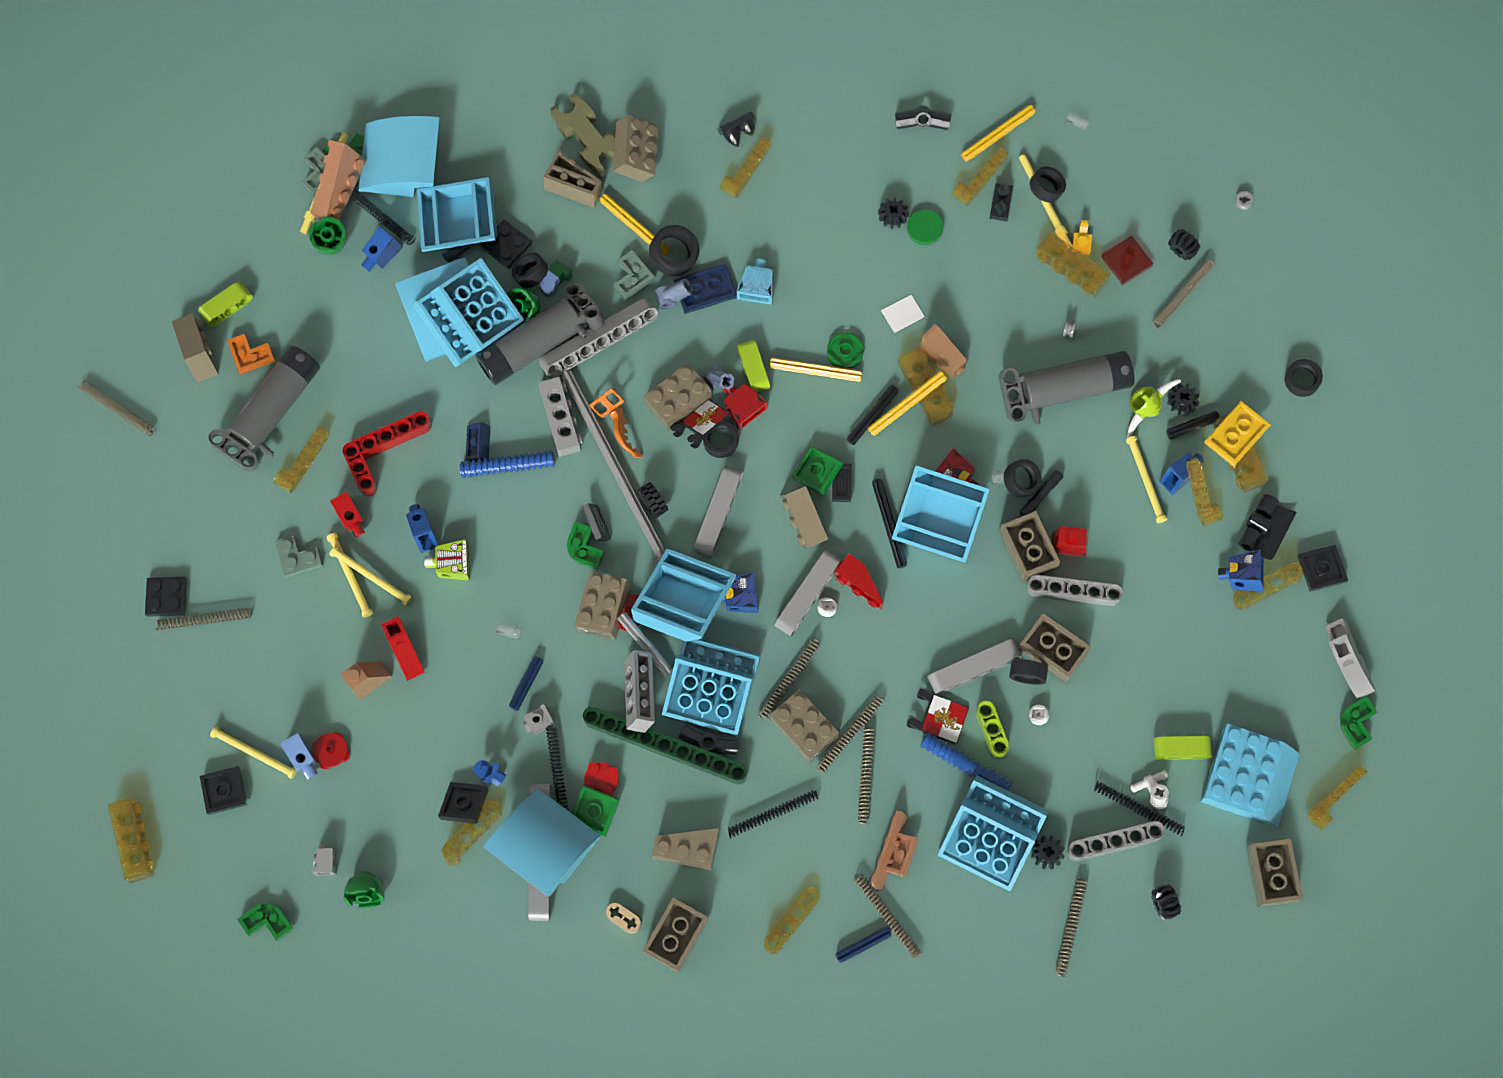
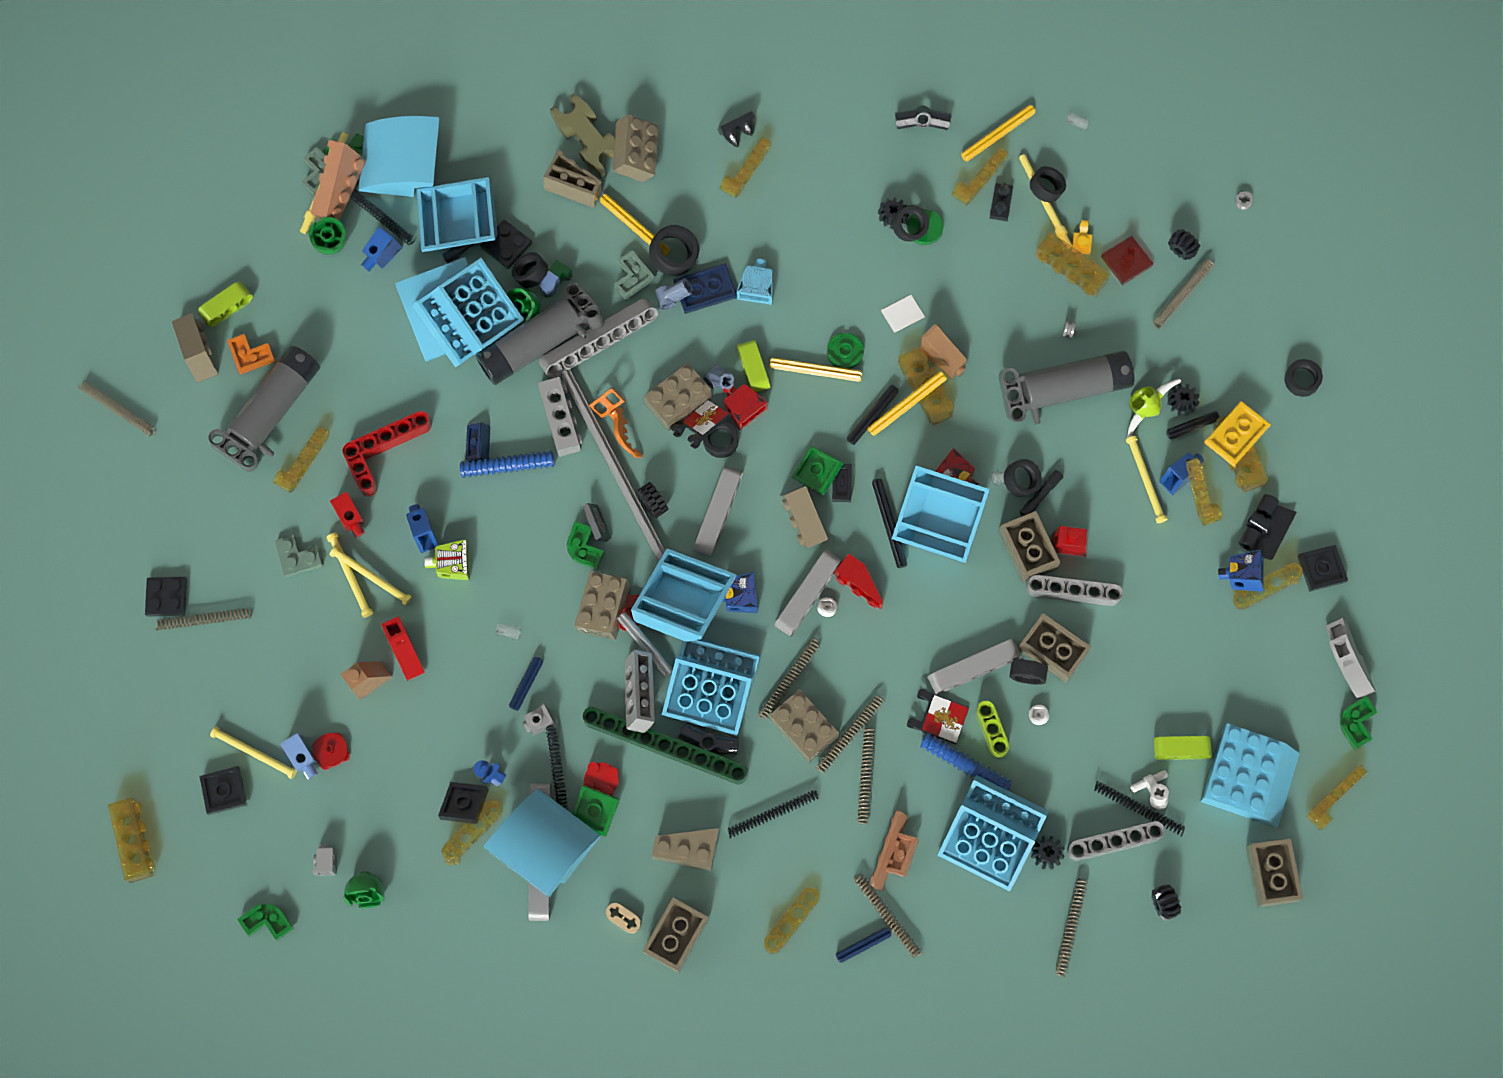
(897, 223): none -> black tyre

